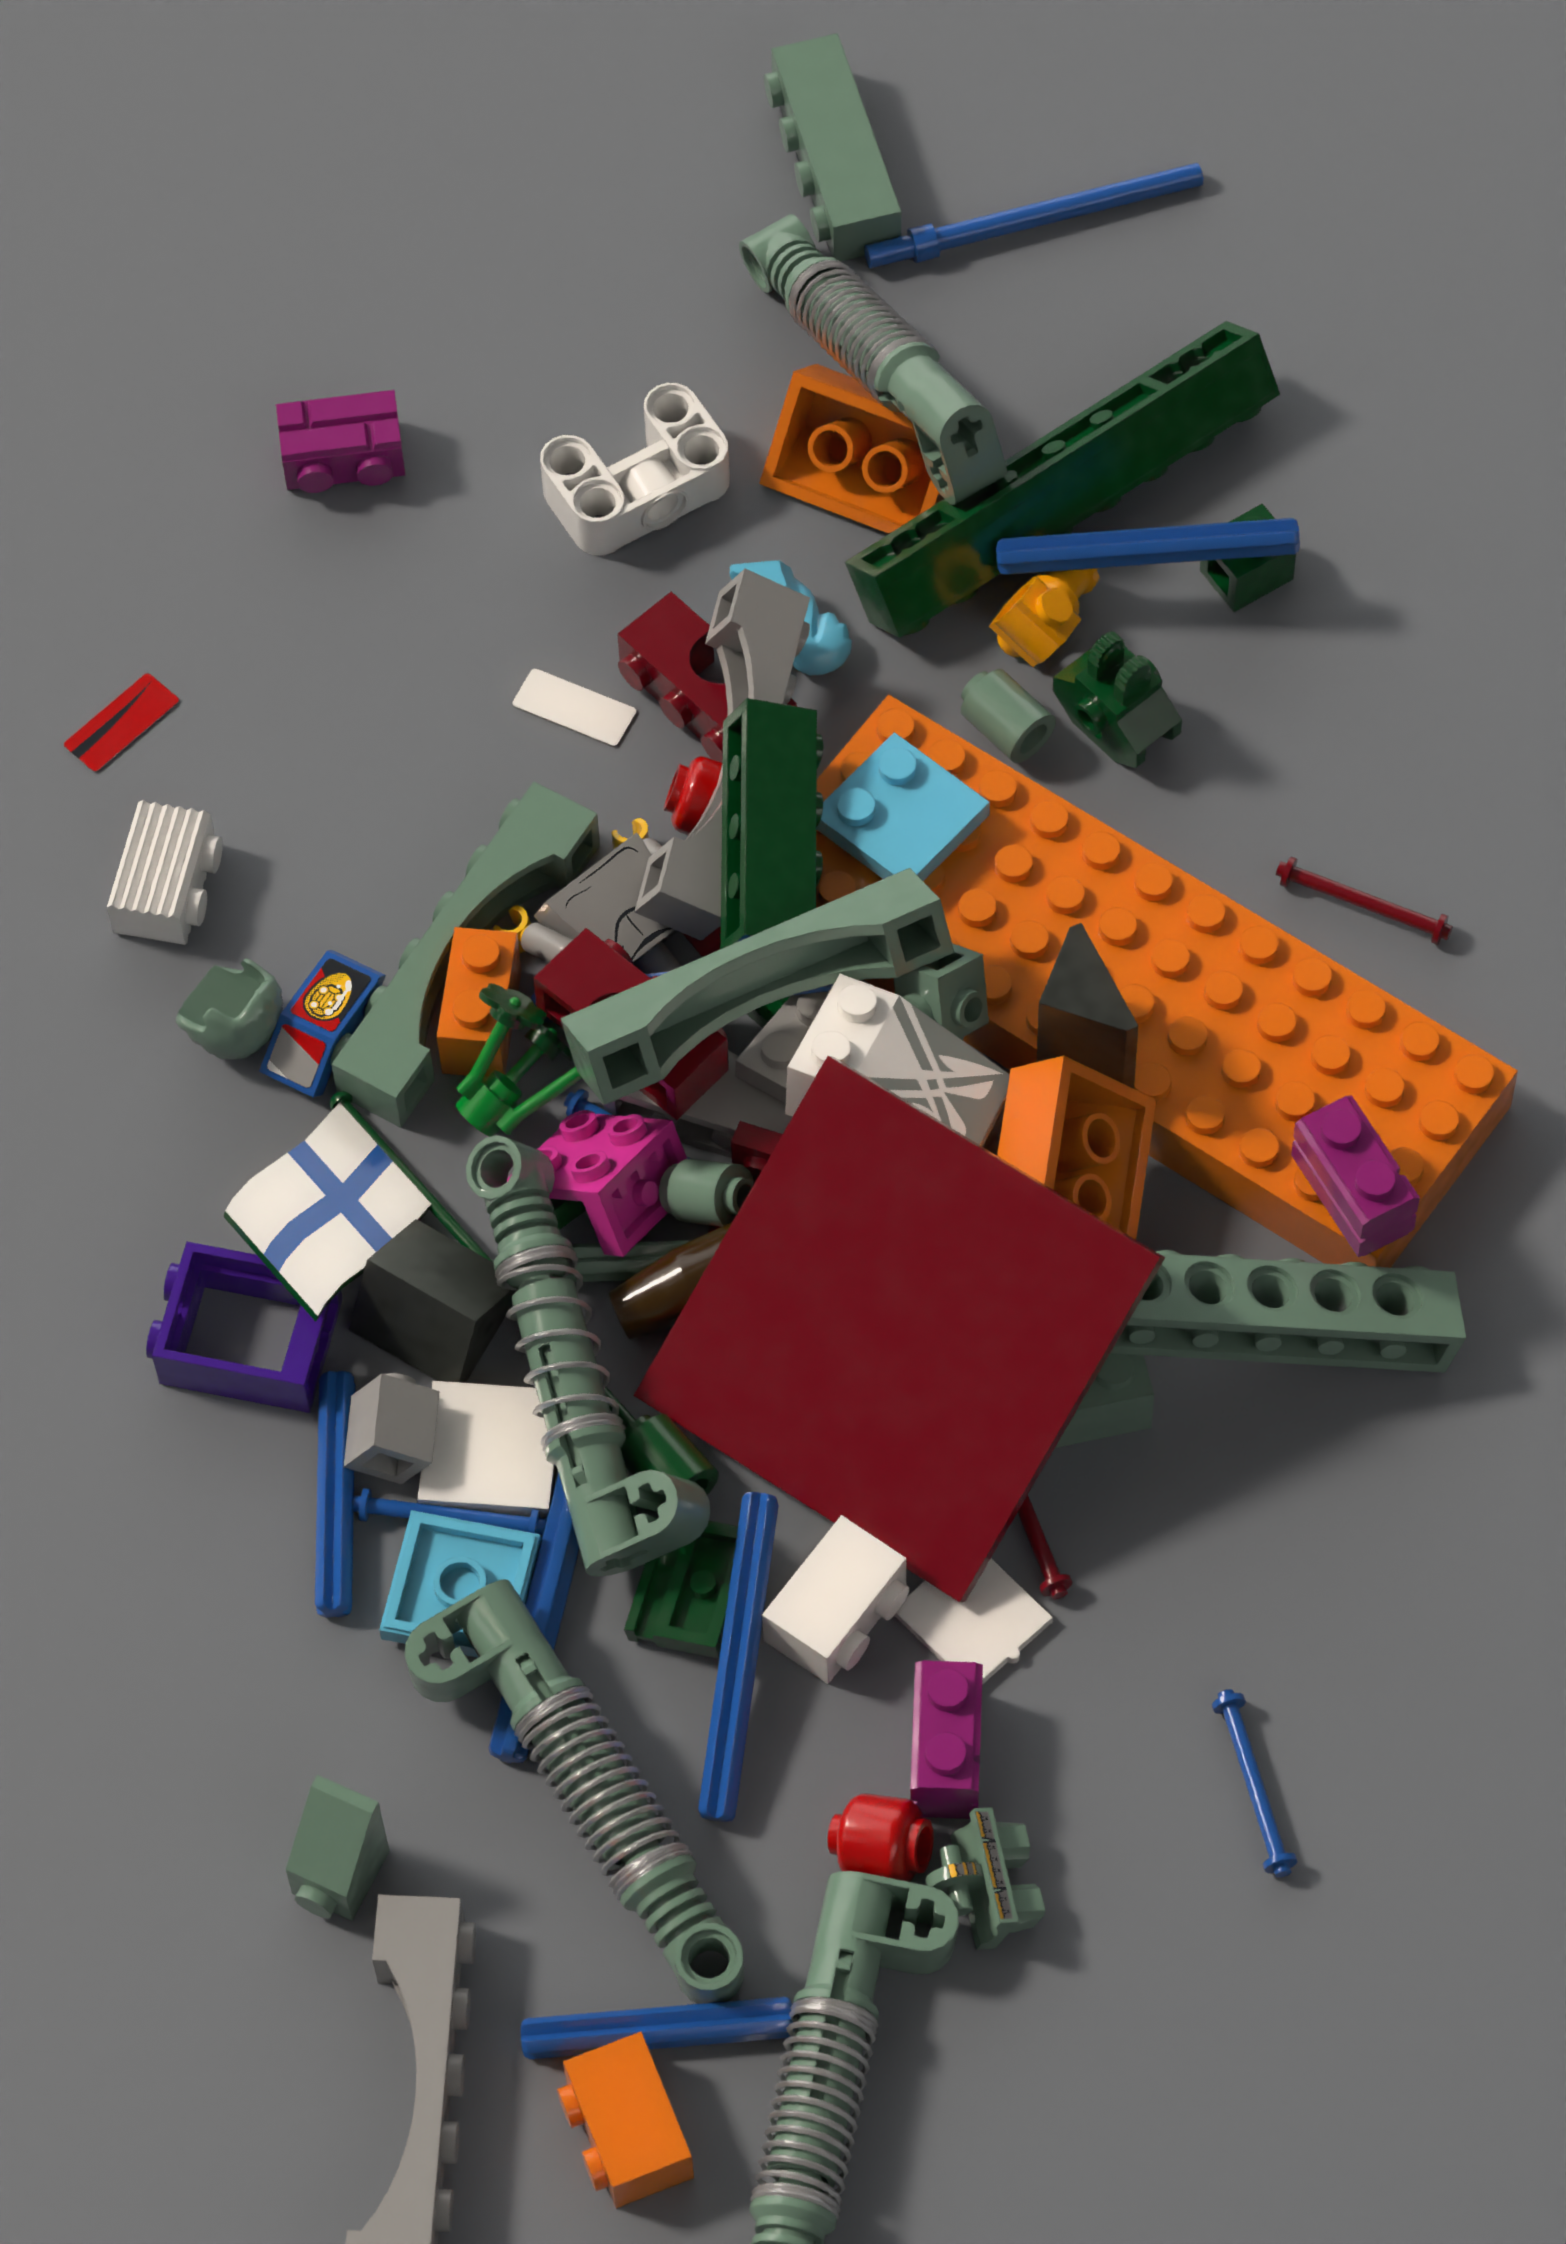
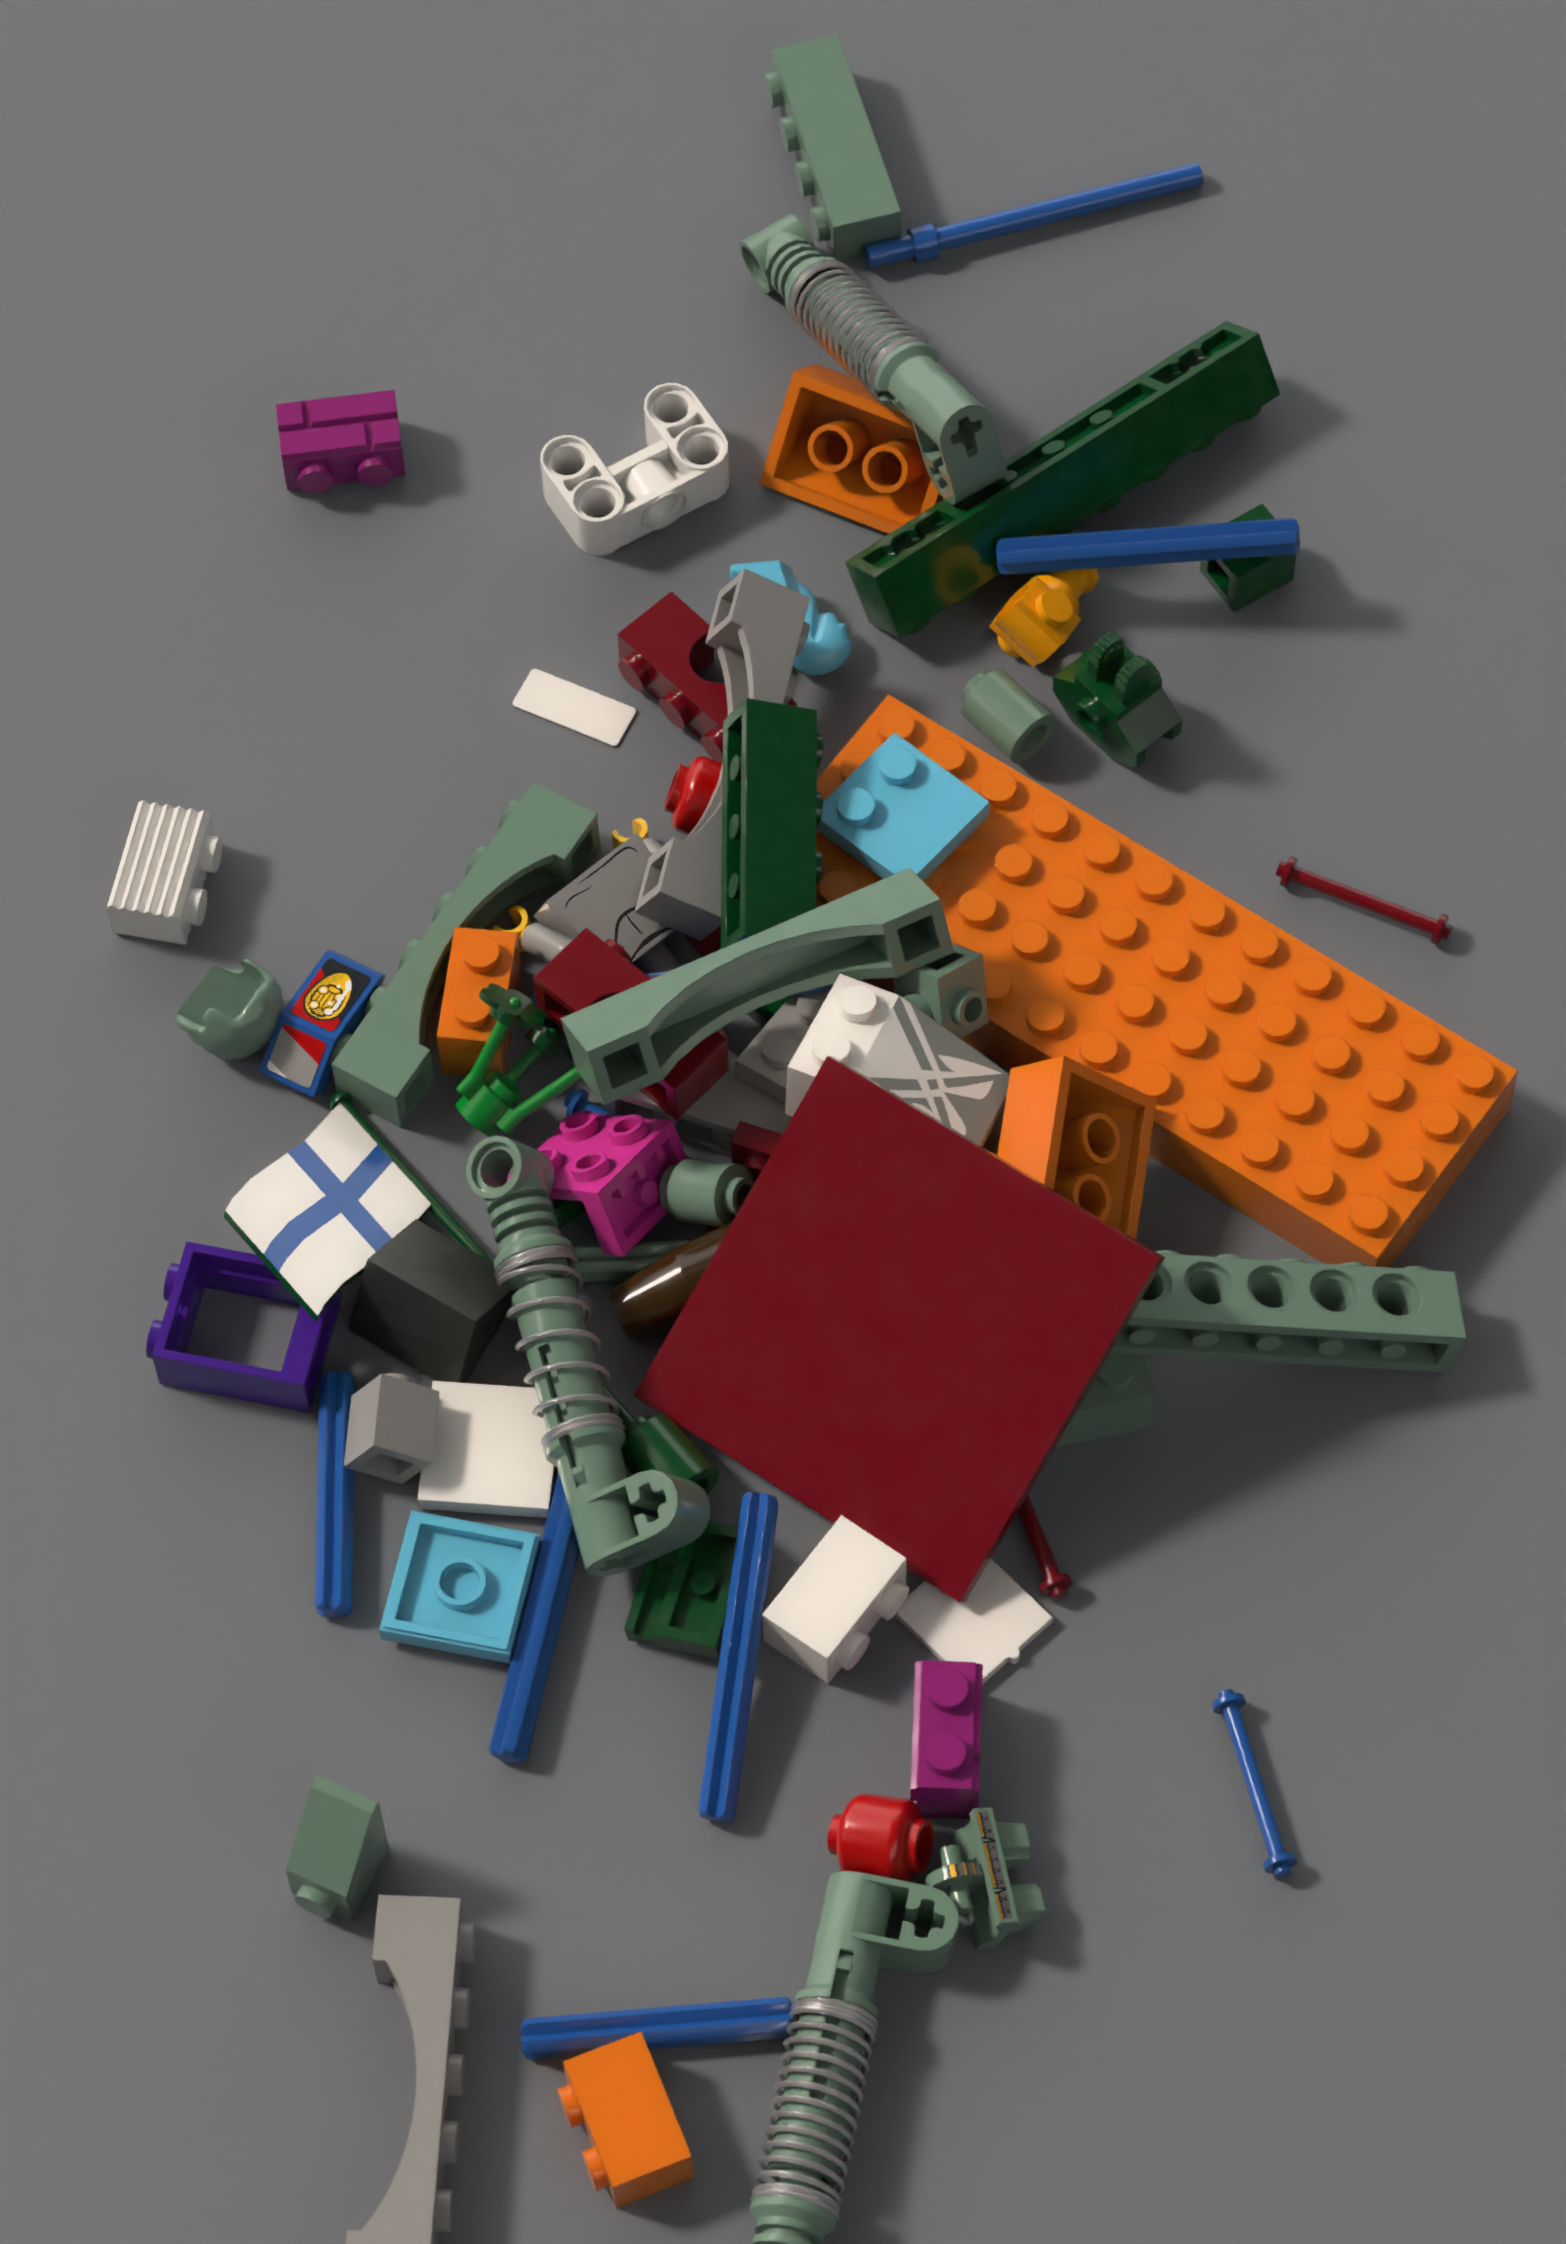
(121, 722): red sticker -> none
(368, 1505): blue axle -> none
(557, 1723): sand green piece -> none
(1086, 1014): pearl dark grey slope -> none
(1354, 1175): magenta brick -> none

